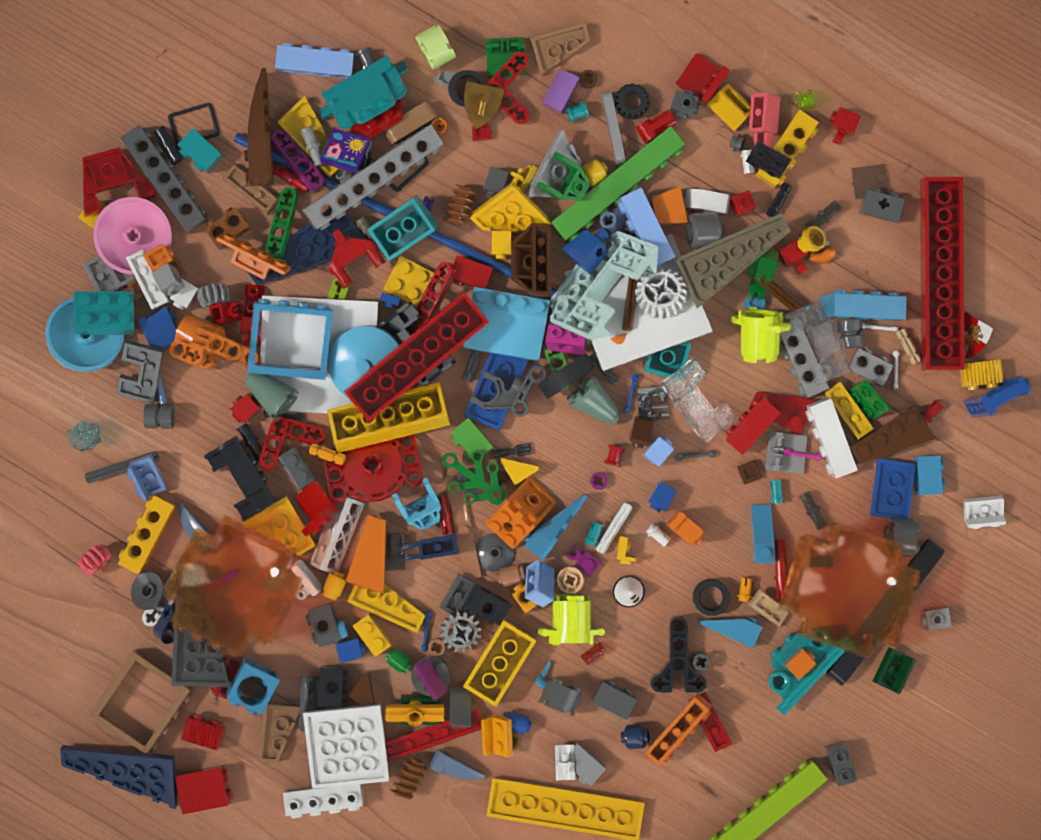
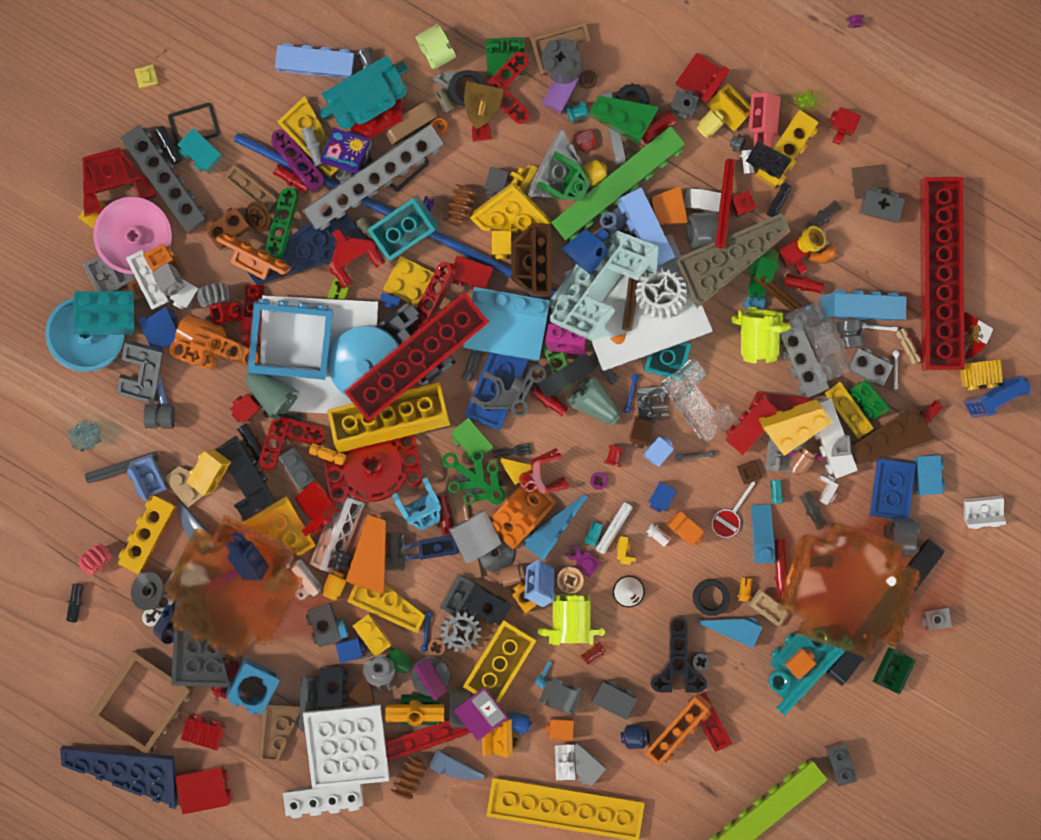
(74, 603): none -> black axle
(146, 76): none -> light yellow tile
(178, 482): none -> tan wing
(208, 472): none -> yellow brick
(246, 558): none -> dark blue hinge
(254, 220): none -> reddish brown gear
(259, 137): reddish brown wedge -> none
(342, 560): none -> black wheel
(378, 679): none -> light grey piece
(445, 101): none -> dark tan pin
(475, 536): none -> light grey slope
(481, 713): none -> magenta tile
(531, 479): none -> red piece
(551, 402): none -> red pin
(560, 728): none -> orange brick
(562, 60): none -> dark grey brick
(585, 140): none -> red tile
(623, 116): none -> green wedge
(710, 123): none -> light yellow brick
(725, 203): none -> red axle
(726, 522): none -> piece
(796, 425): none -> yellow wedge
(802, 460): none -> nougat brick
(804, 283): none -> red pin
(829, 492): none -> white bracket
(841, 447): none -> light grey tile
(855, 21): none -> magenta bush

